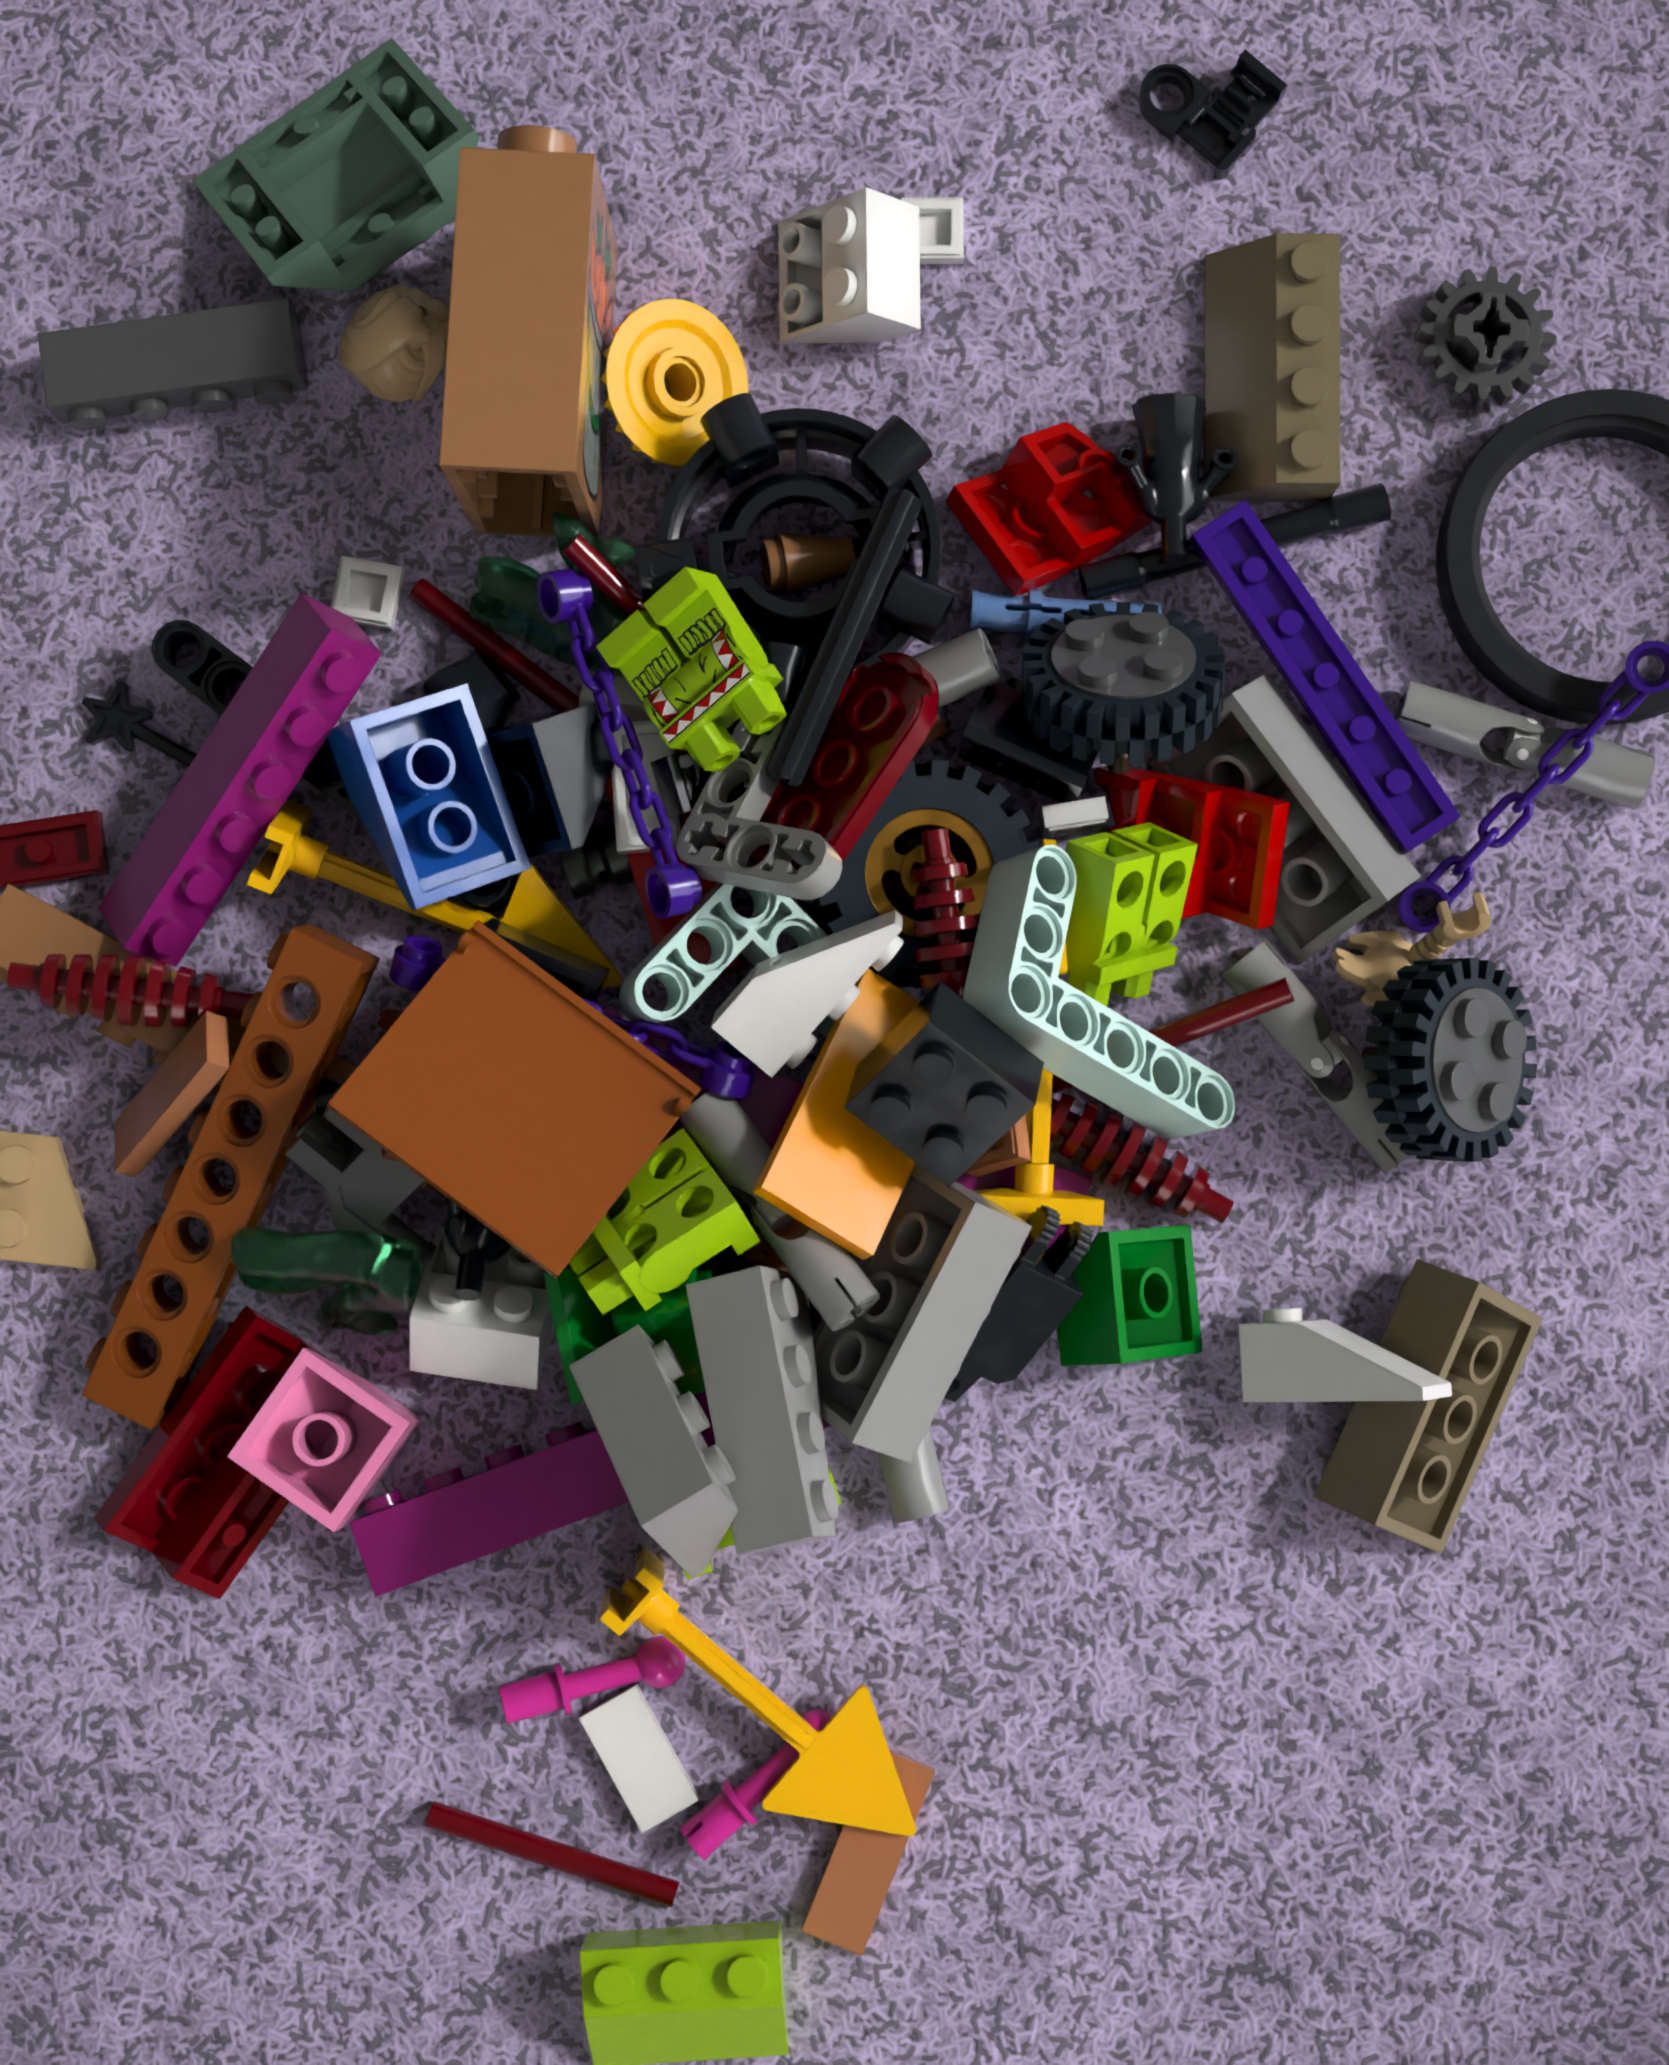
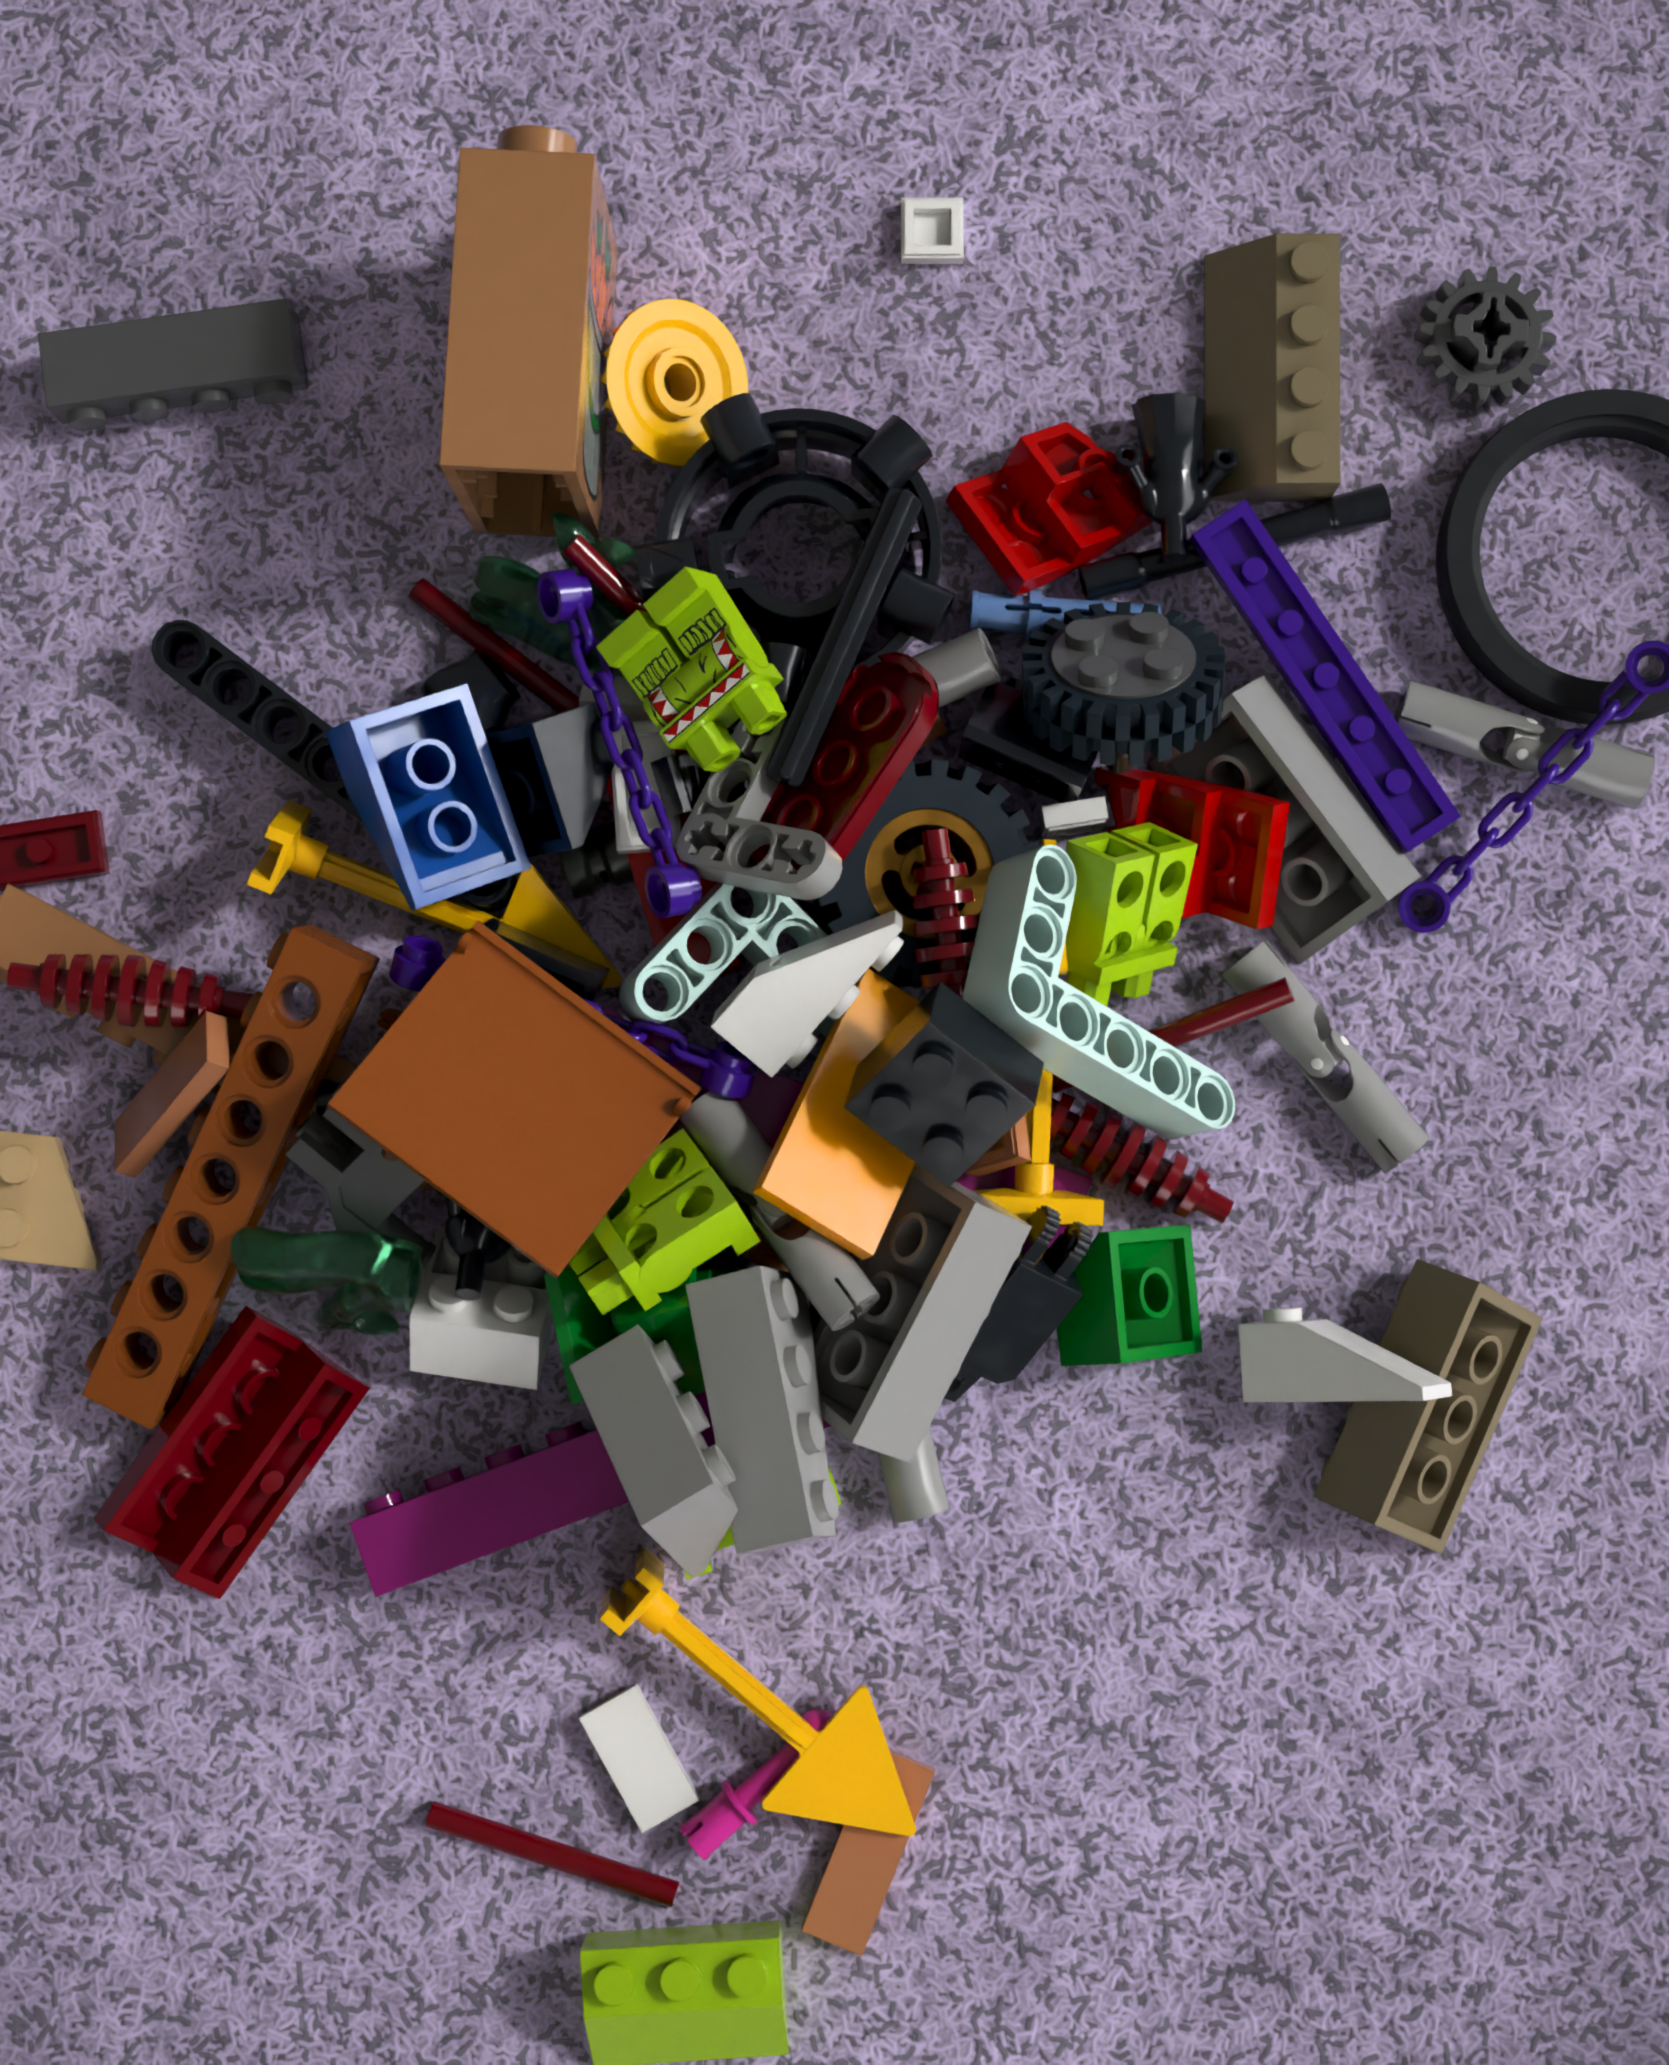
(124, 722): black piece -> none
(239, 780): magenta brick -> none
(324, 1439): bright pink slope -> none
(345, 176): sand green slope -> none
(368, 591): white tile -> none
(396, 343): tan hair -> none
(655, 1663): dark pink pin -> none
(802, 560): medium nougat cone -> none
(850, 271): white slope -> none
(1224, 118): black piece -> none
(1387, 951): tan piece -> none
(1450, 1059): black wheel -> none

